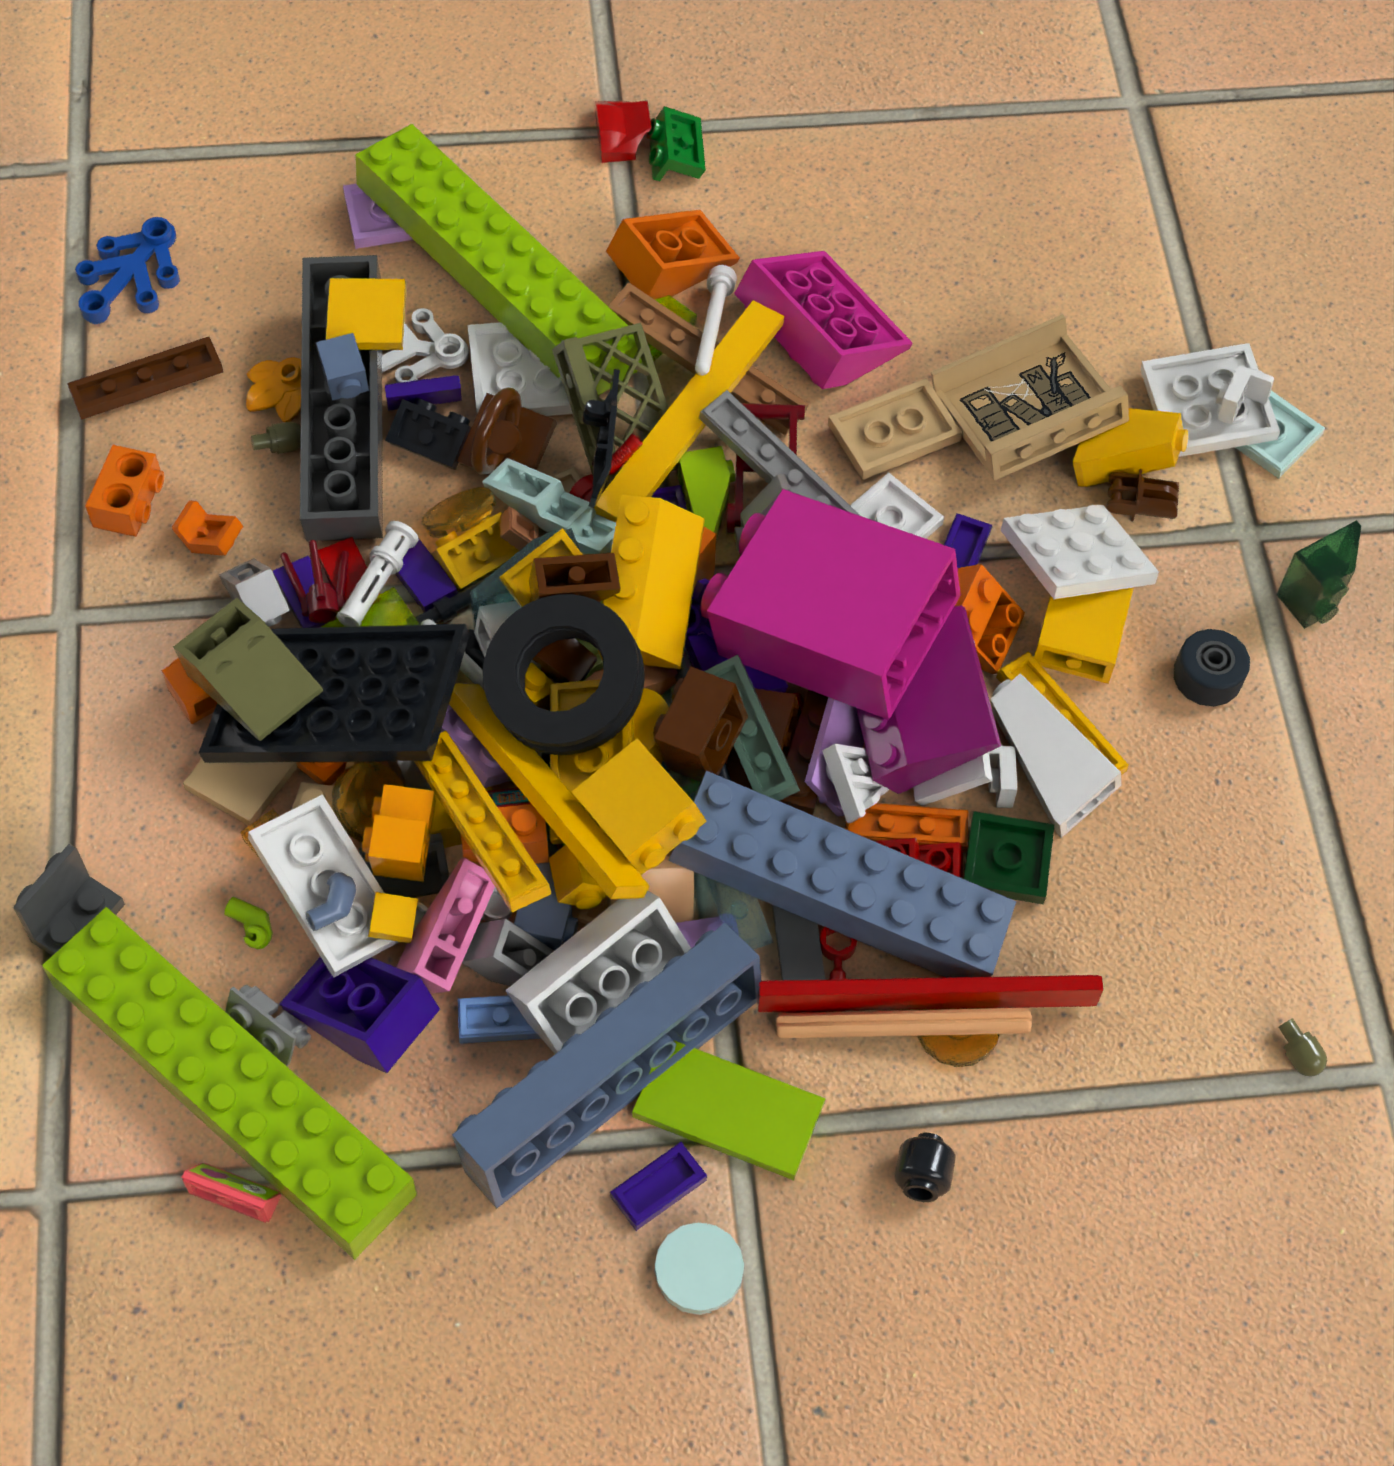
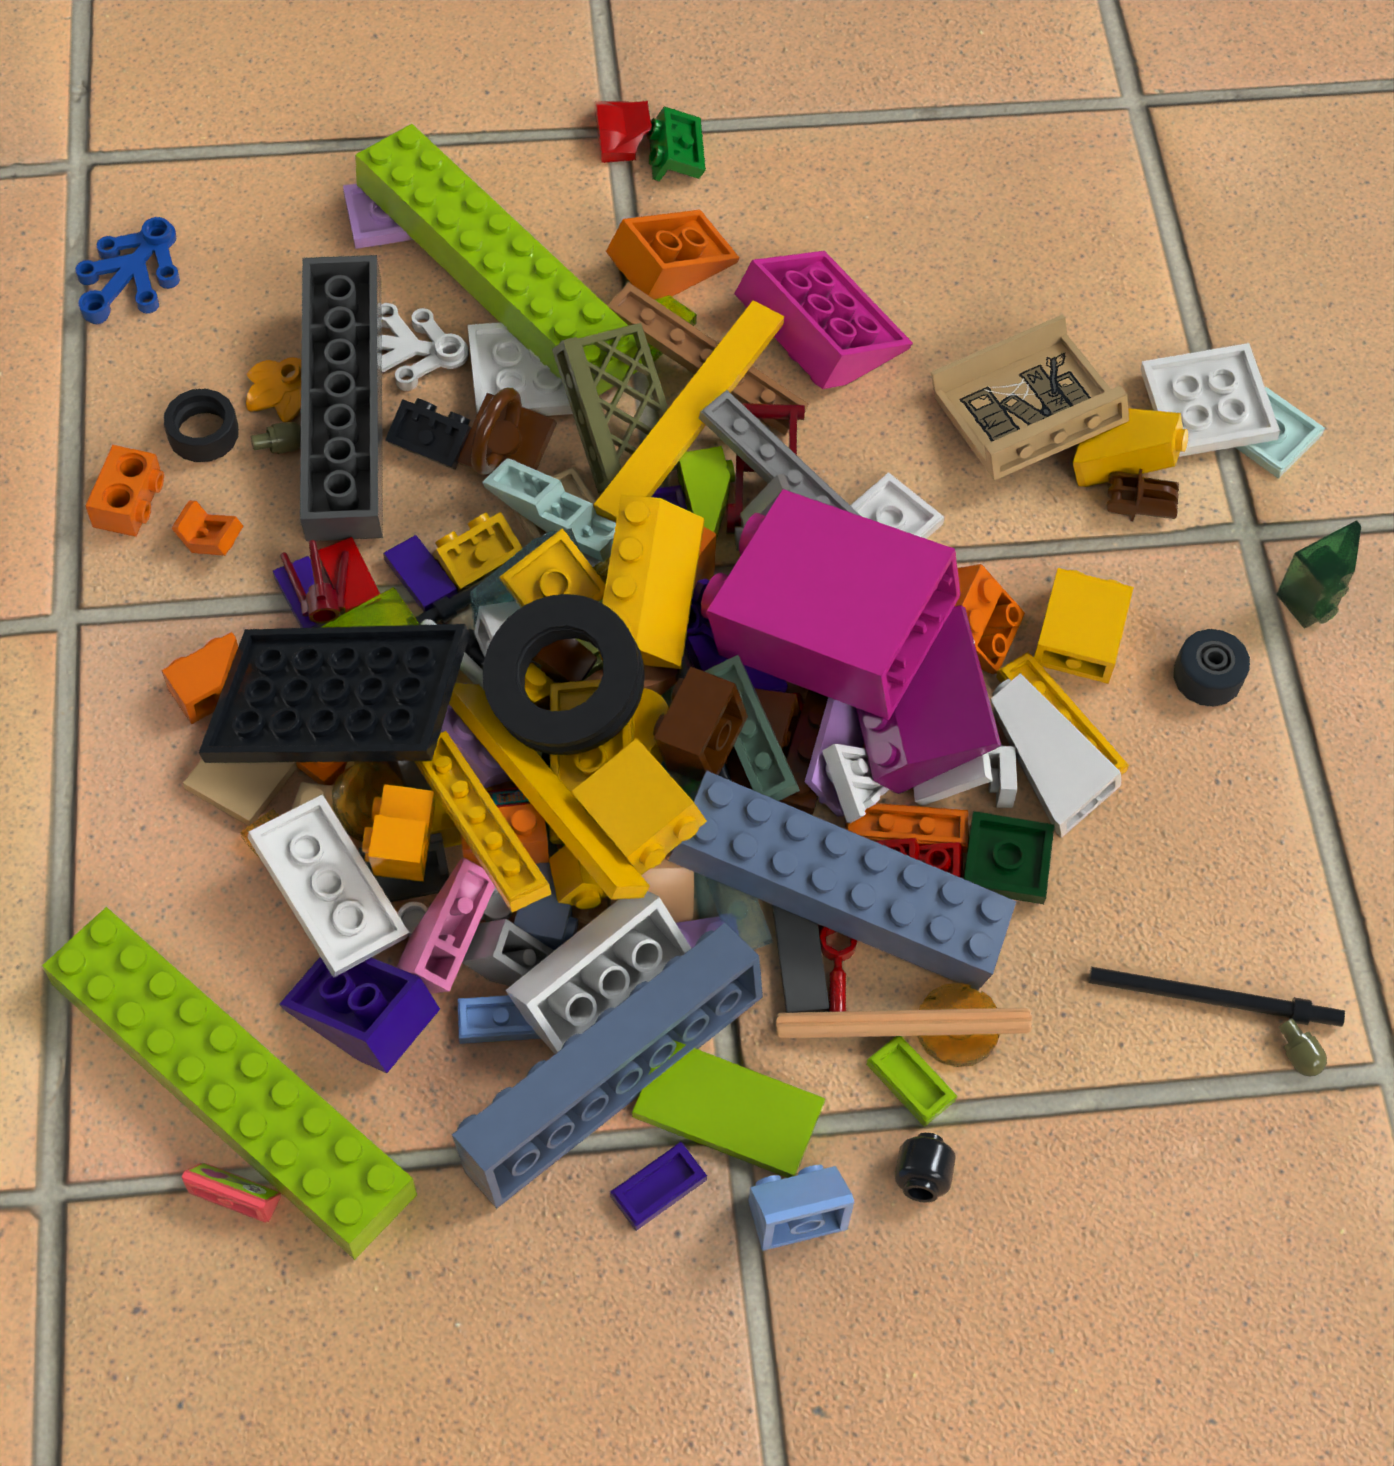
(62, 901): dark grey bracket -> none
(145, 377): reddish brown plate -> none
(200, 402): none -> black tyre
(246, 669): olive slope -> none
(253, 1012): light grey hinge -> none
(255, 920): lime arm -> none
(257, 589): light grey slope -> none
(338, 903): sand blue arm -> none
(342, 366): sand blue brick -> none
(368, 310): yellow tile -> none
(385, 561): white pin -> none
(393, 917): yellow tile -> none
(432, 390): dark purple tile -> none
(459, 512): clear yellow tile -> none
(517, 528): nougat tile -> none
(581, 575): reddish brown slope -> none
(583, 486): red piece -> none
(603, 416): black piece -> none
(699, 1268): light aqua tile -> none
(720, 284): white piece -> none
(800, 1206): none -> light blue slope
(894, 428): tan plate -> none
(911, 1080): none -> lime tile
(929, 993): red tile -> none
(968, 539): dark purple tile -> none
(1079, 551): white plate -> none
(1244, 384): white bracket -> none
(1299, 1009): none -> black bar

